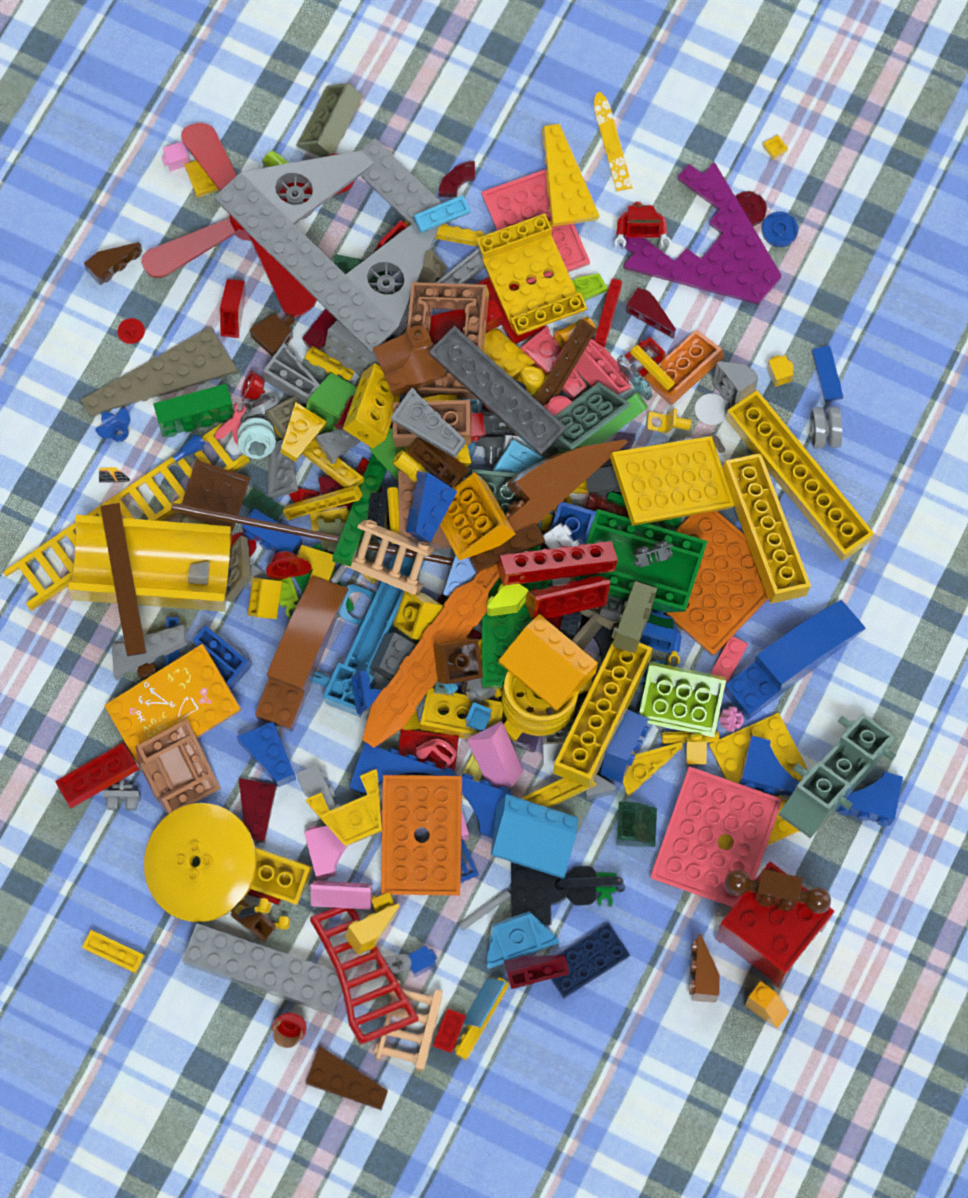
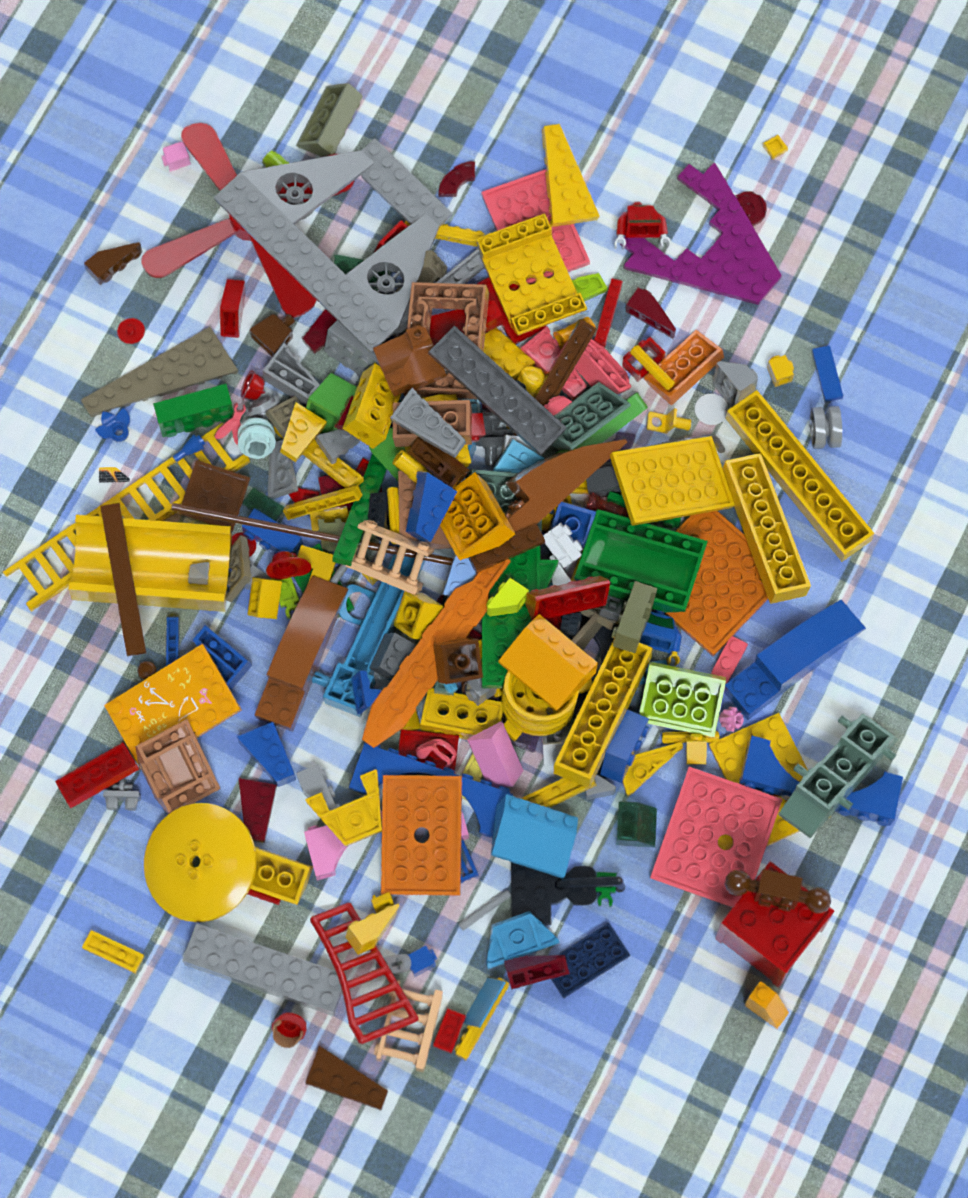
(156, 645): light grey wing -> none
(199, 179): yellow tile -> none
(254, 921): torso -> none
(331, 365): yellow plate -> none
(341, 894): bright pink slope -> none
(441, 214): medium azure tile -> none
(478, 717): dark azure panel -> none
(557, 563): red brick -> none
(611, 143): yellow piece -> none
(635, 378): clear light blue tile -> none
(661, 548): dark grey hinge -> none
(706, 977): dark orange slope -> none
(779, 229): blue tile -> none

